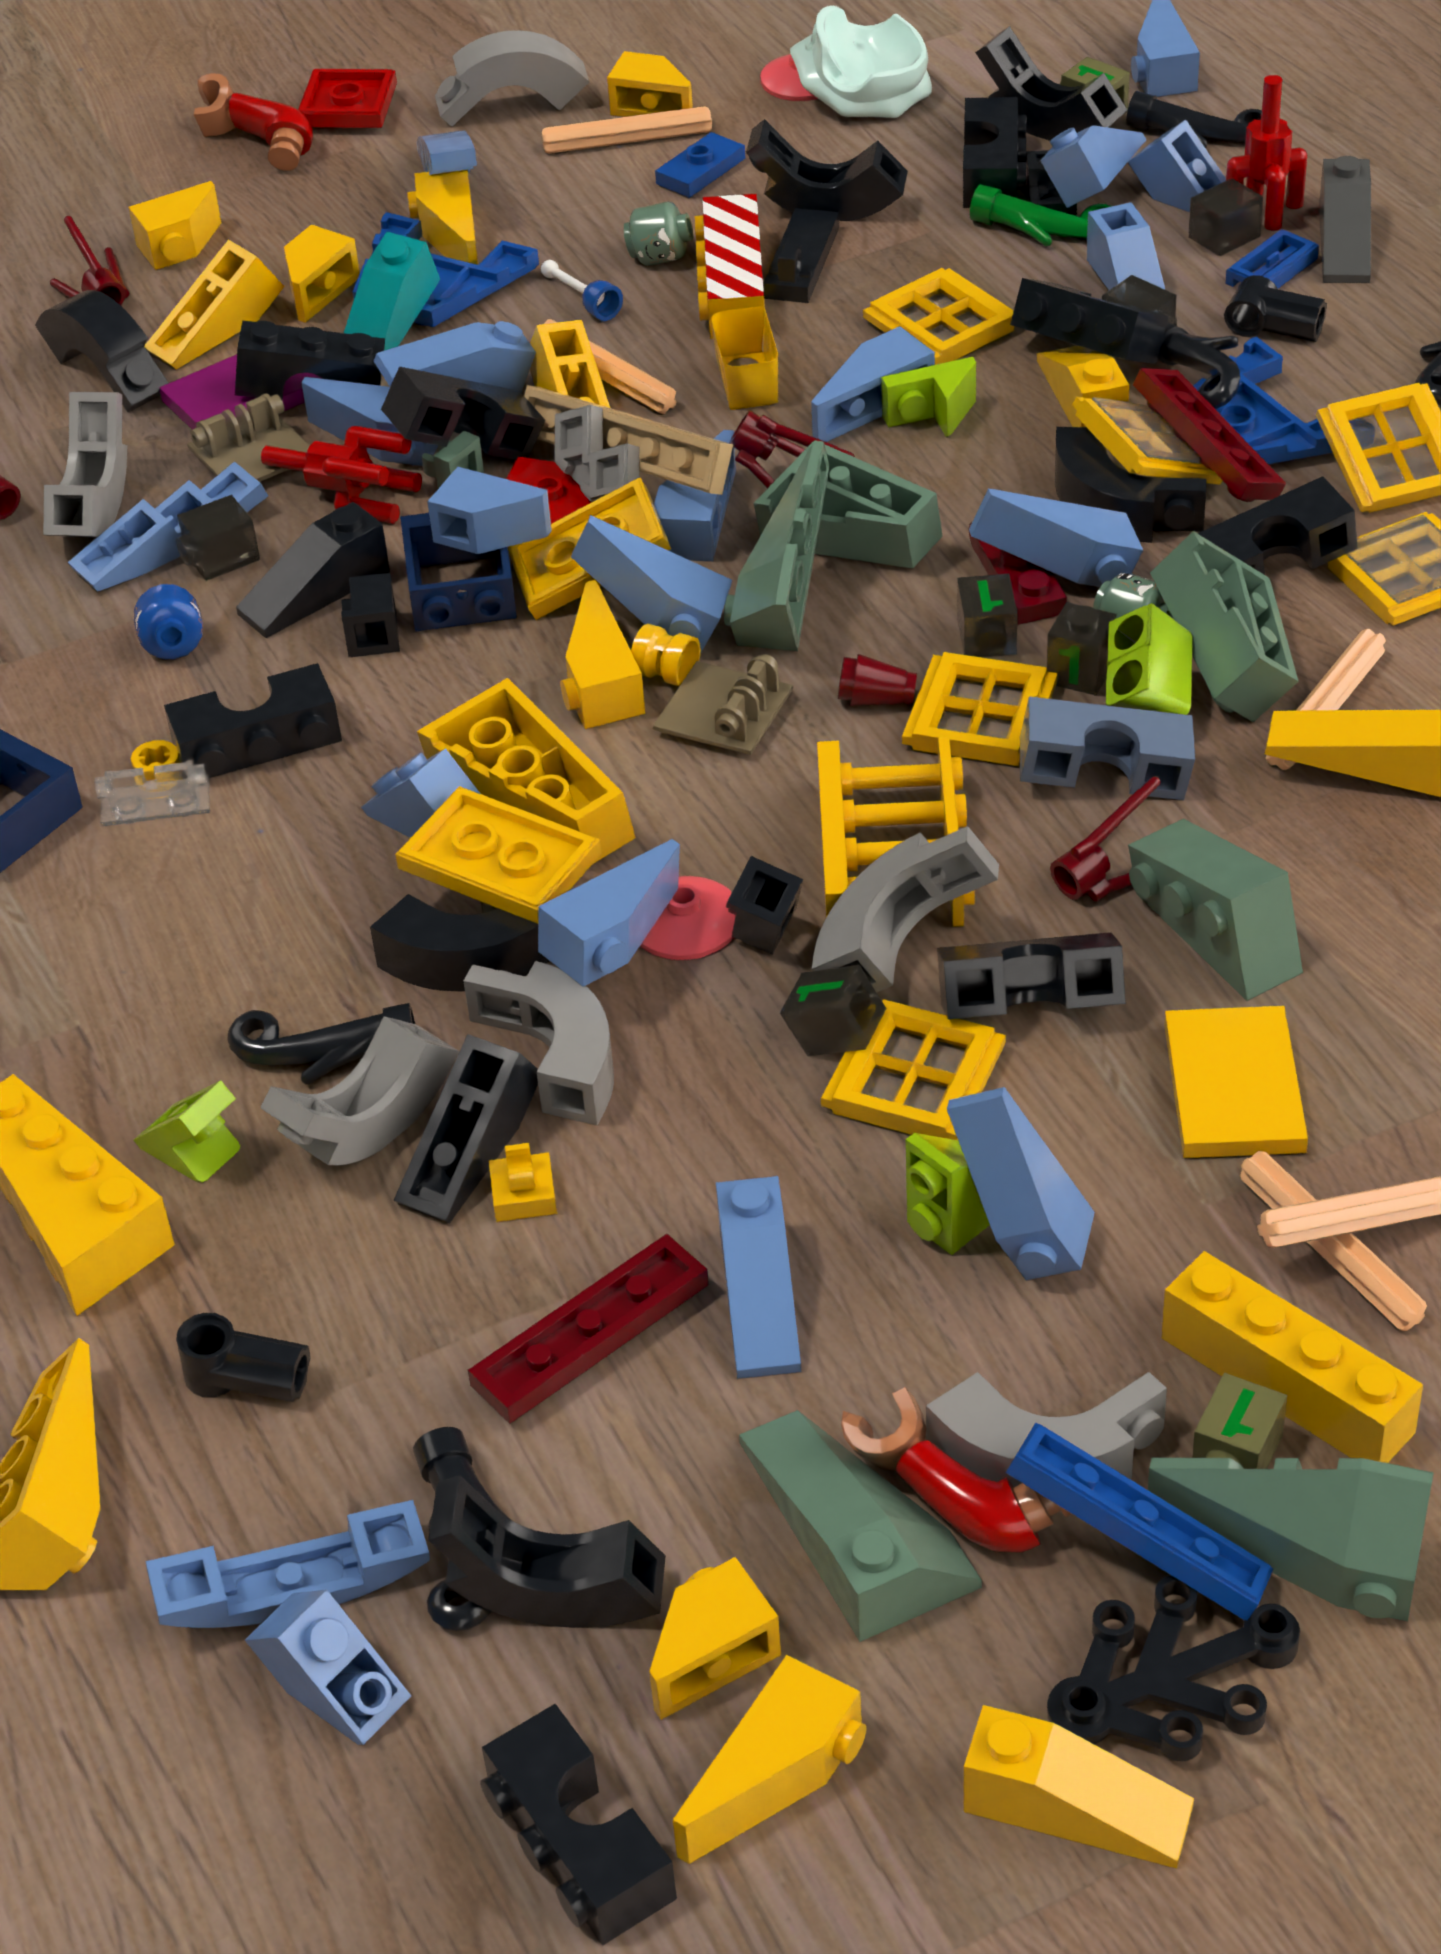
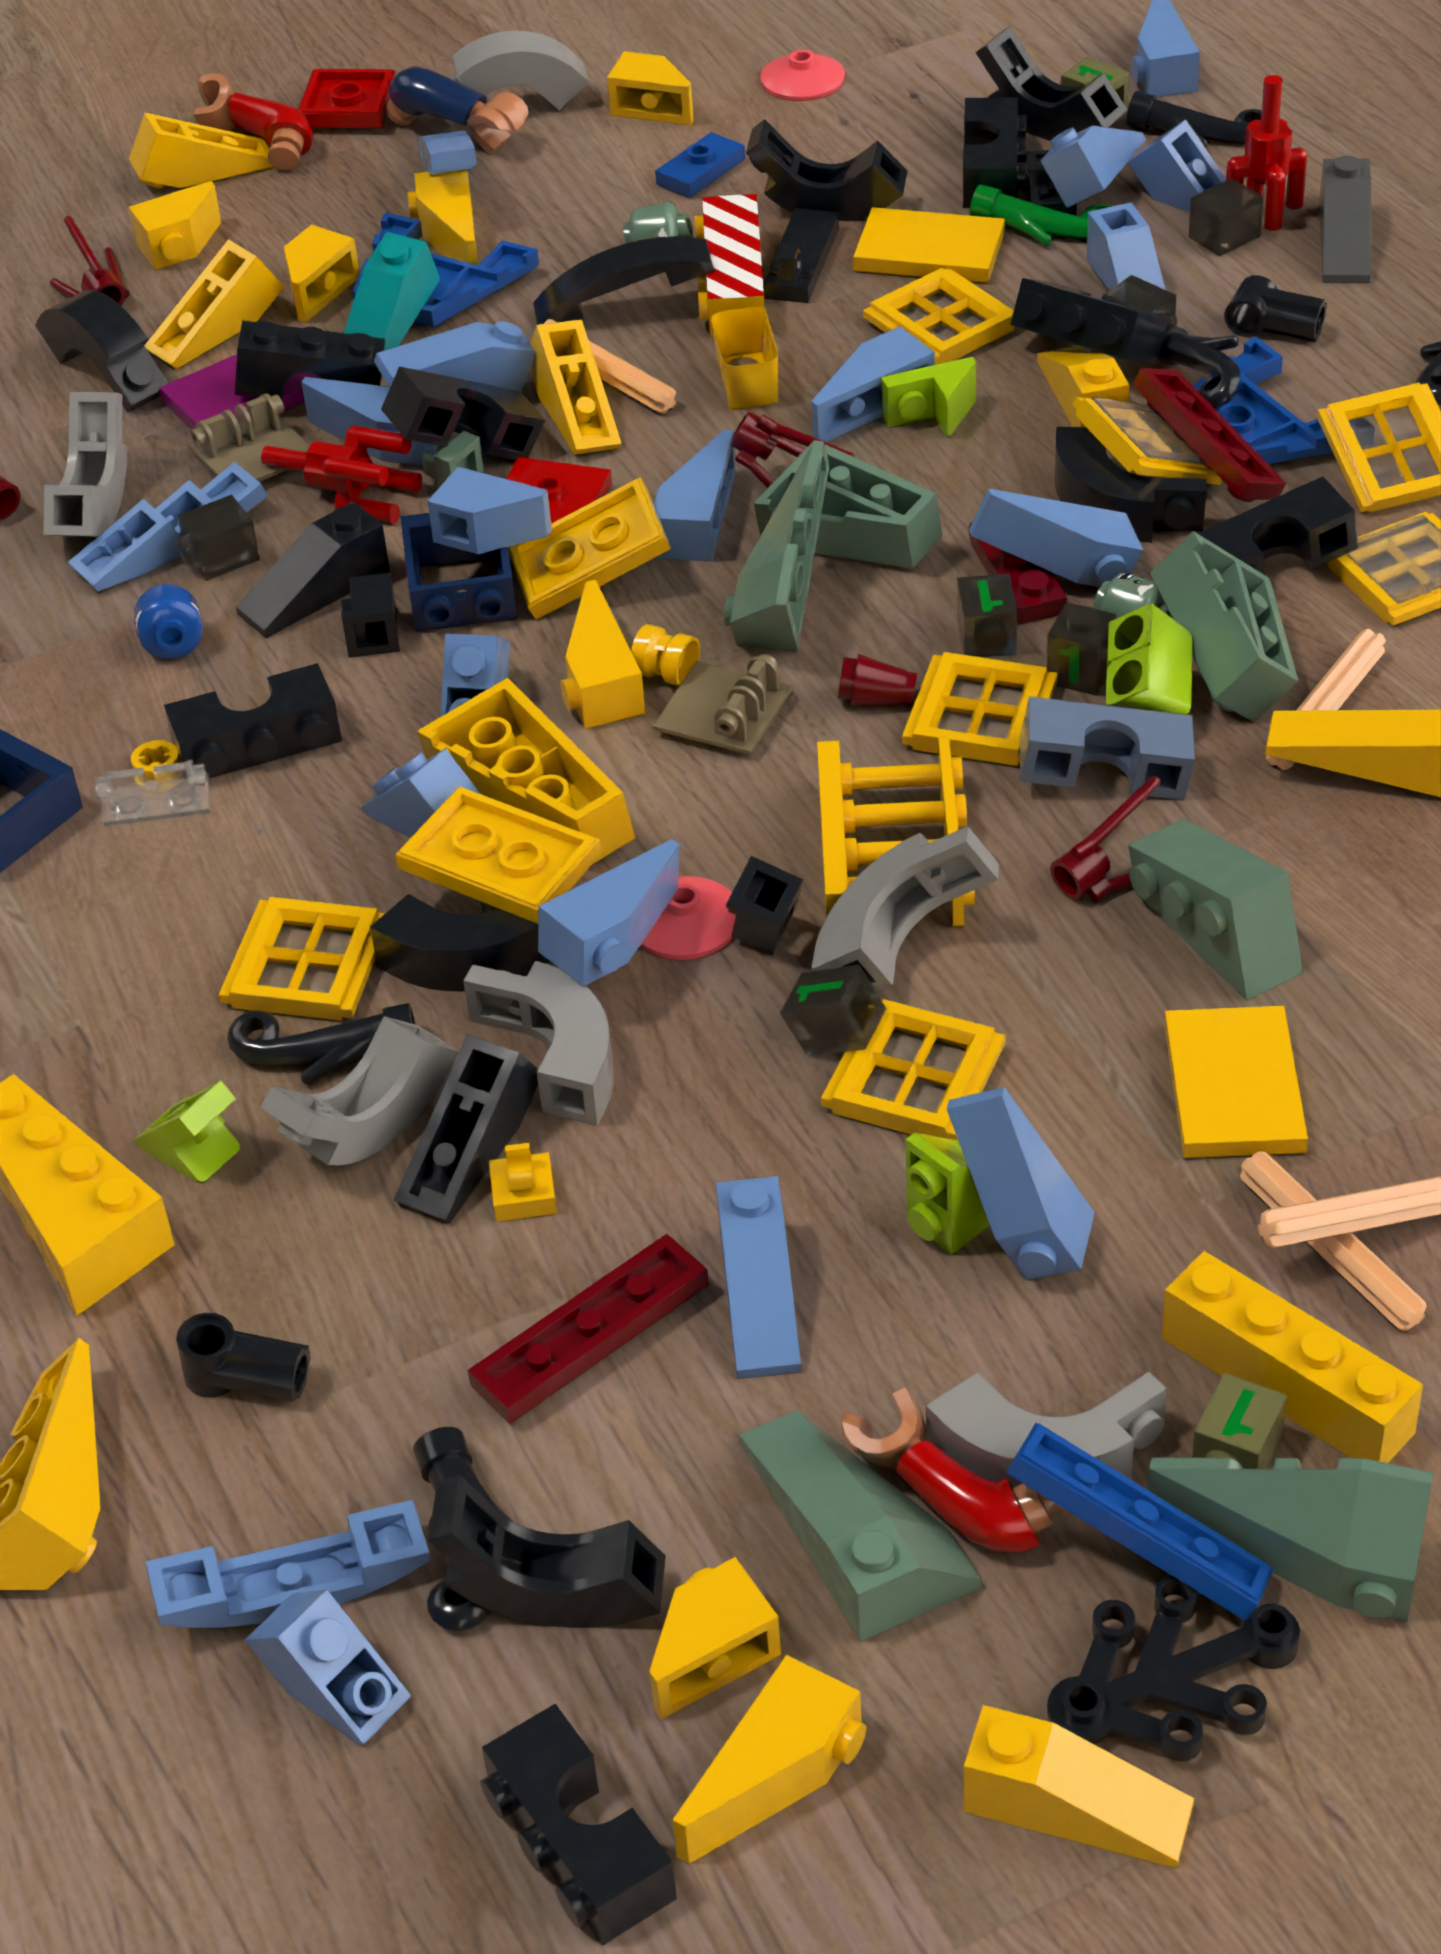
(192, 154): none -> yellow slope
(302, 959): none -> yellow piece
(426, 91): none -> piece
(472, 667): none -> medium blue slope
(582, 454): light grey tile -> none
(599, 297): blue hinge -> none
(621, 266): none -> black slope
(626, 130): light nougat axle -> none
(653, 581): medium blue slope -> none
(662, 448): tan tile -> none
(861, 67): light aqua piece -> none
(926, 241): none -> yellow tile
(1063, 970): black arch -> none
(1278, 267): blue tile -> none

